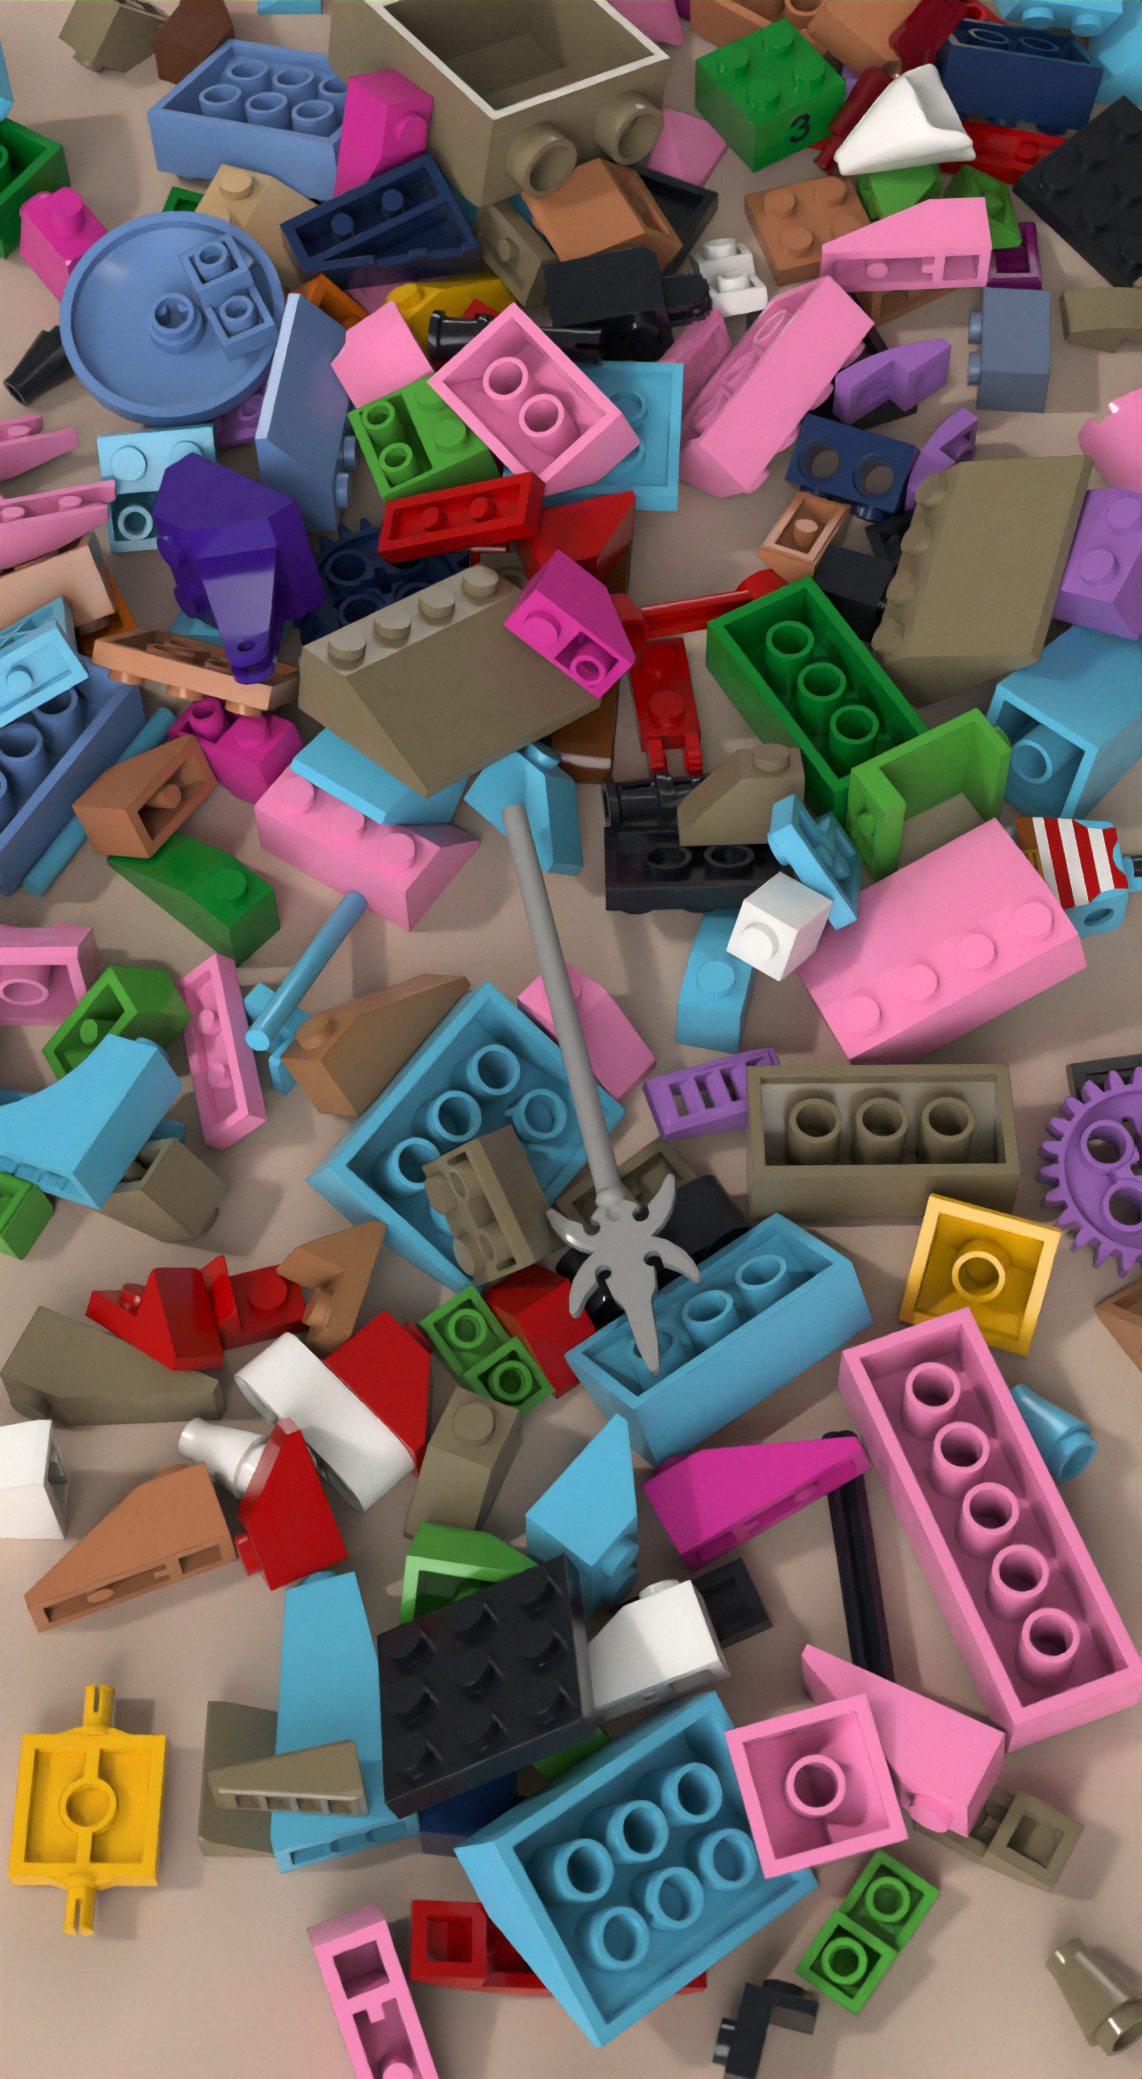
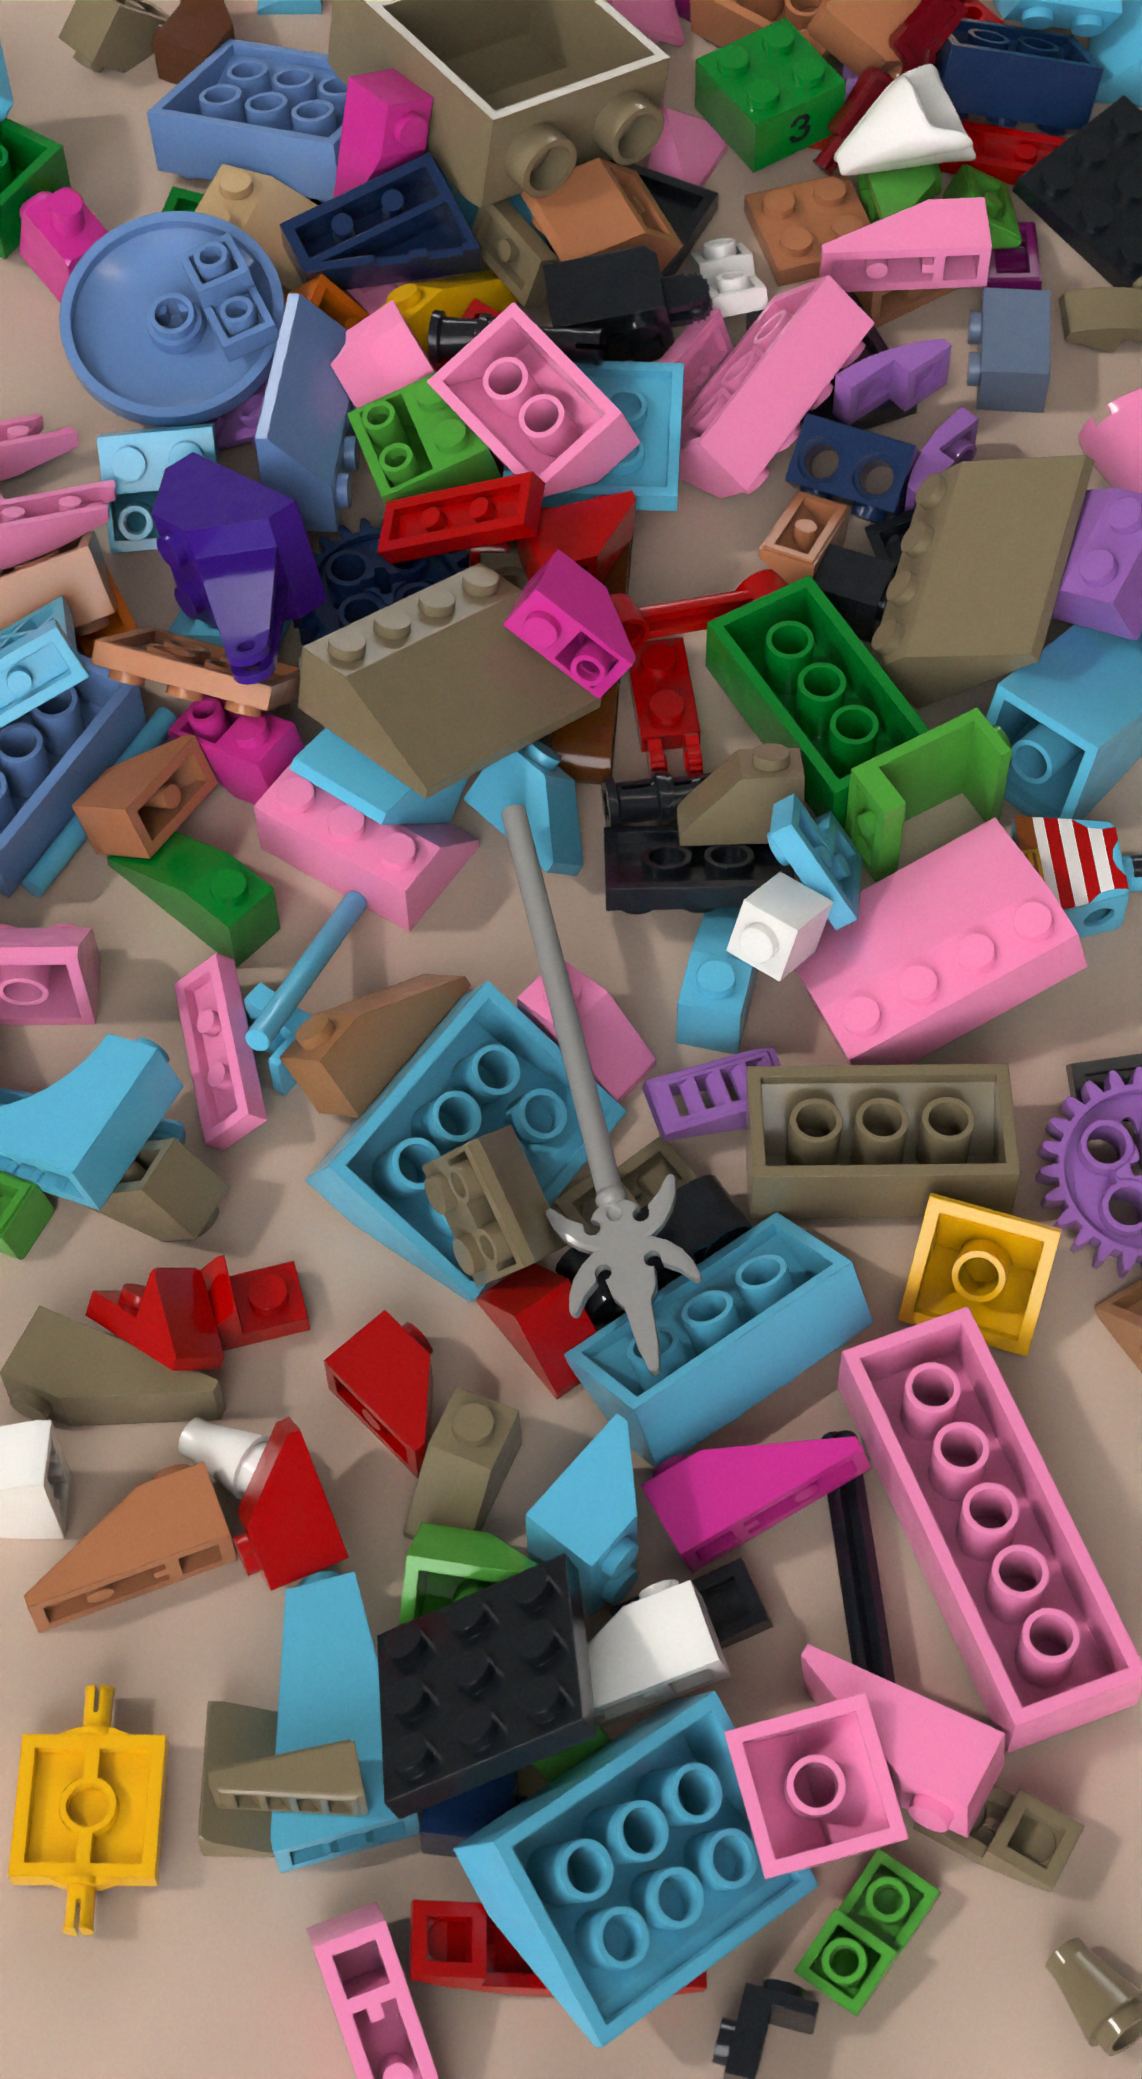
(40, 368): black cone -> none
(121, 1003): bright green slope -> none
(339, 1274): medium nougat slope -> none
(341, 1434): white beam -> none
(482, 1354): bright green slope -> none
(1057, 1434): medium azure cone -> none

